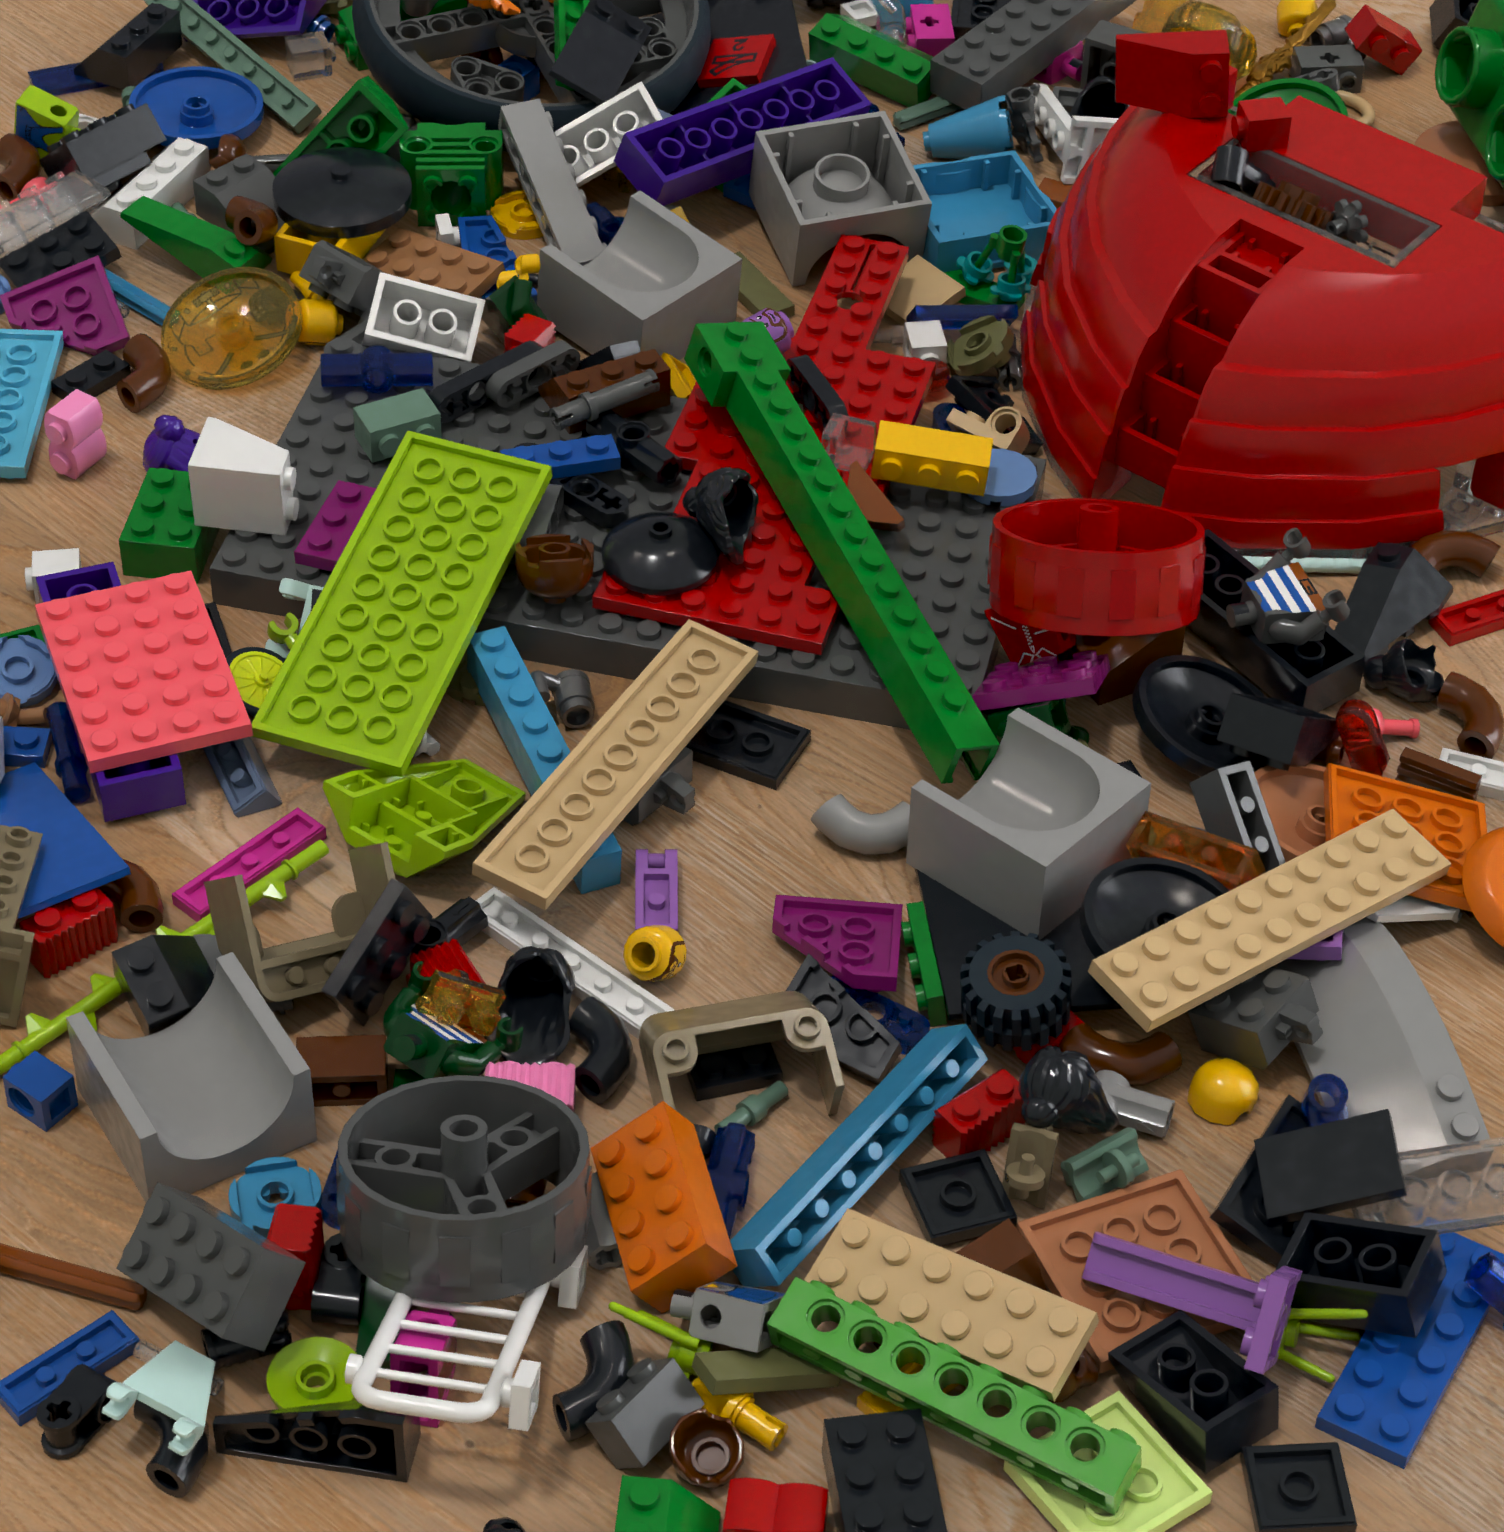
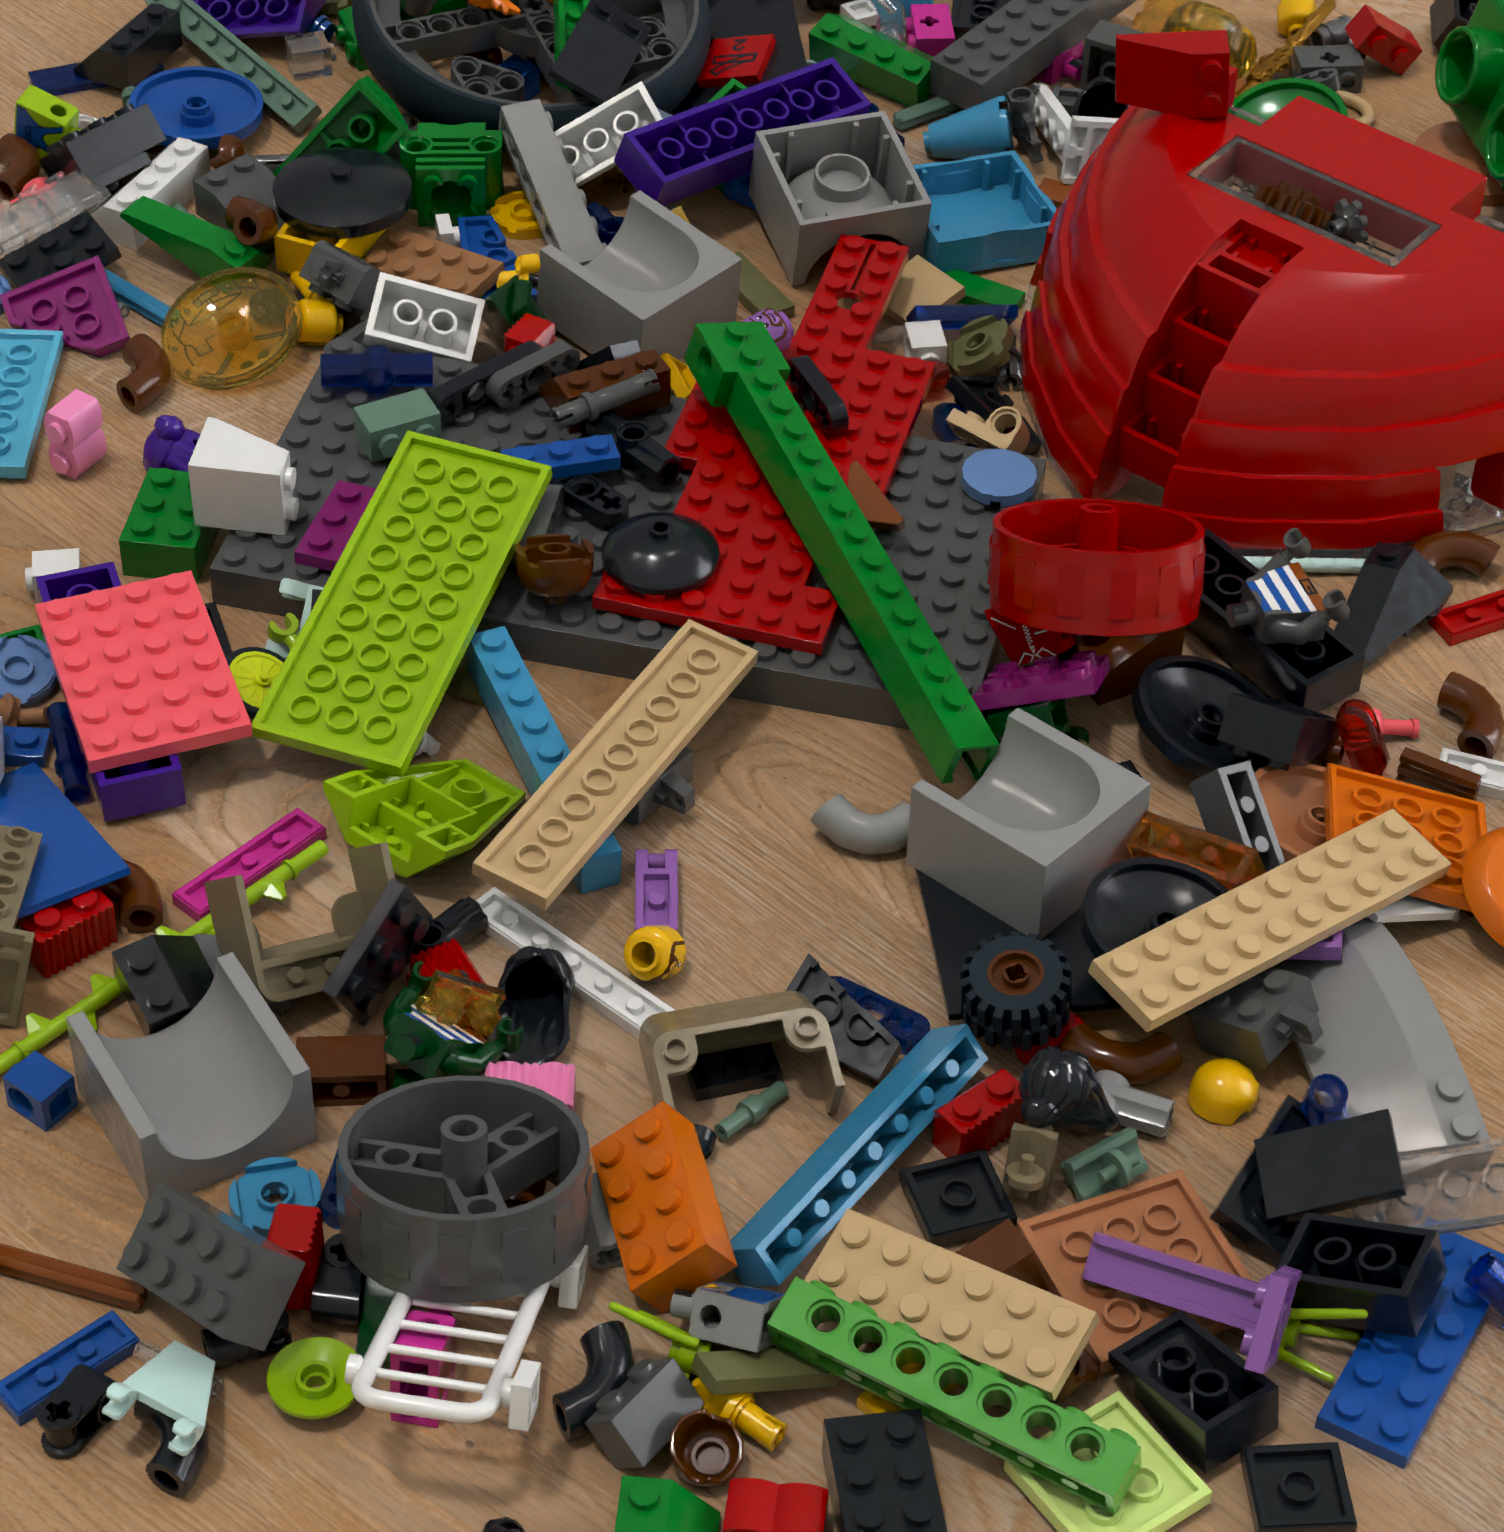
(92, 376): black plate -> none
(243, 776): sand blue slope -> none
(324, 1437): black wedge -> none
(570, 693): flat silver piece -> none
(608, 1049): black cylinder -> none
(724, 509): black hair -> none
(730, 1170): clear blue piece -> none
(749, 744): black tile -> none
(845, 937): magenta plate -> none
(849, 440): clear panel -> none
(923, 964): green plate -> none
(932, 458): yellow brick -> none
(1011, 250): plant -> none
(1236, 172): black piece -> none
(1262, 124): red brick -> none
(1405, 672): black piece -> none

